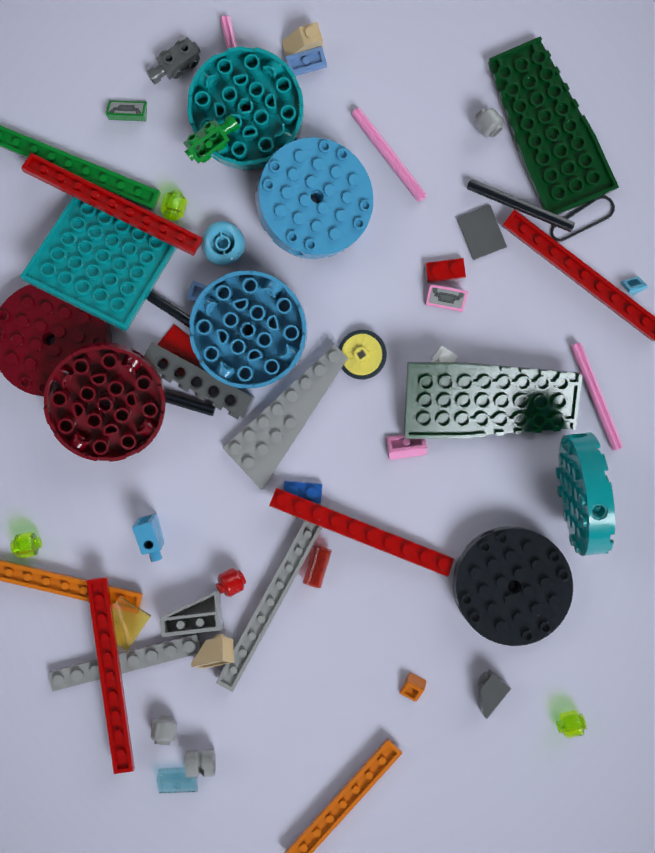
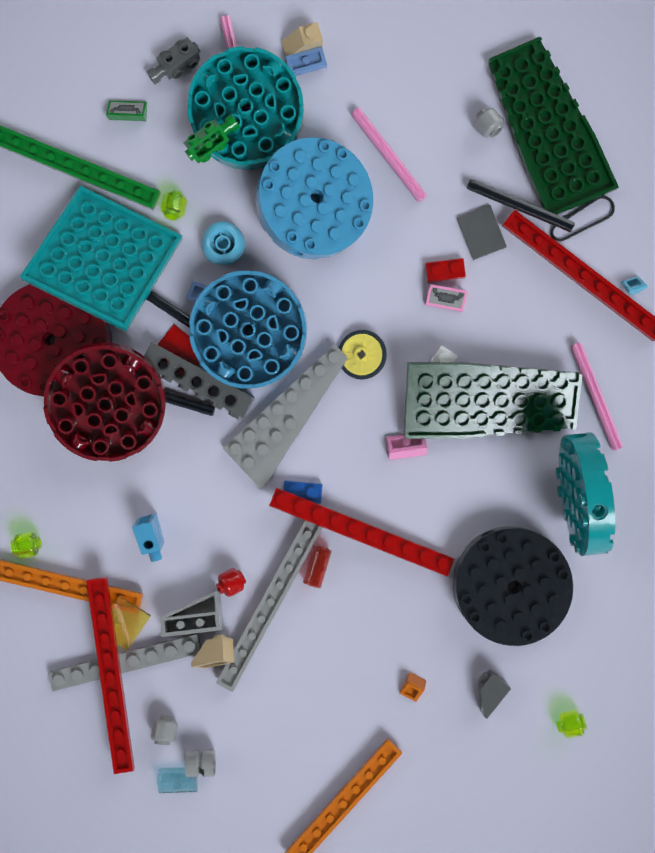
(112, 204): red plate -> none

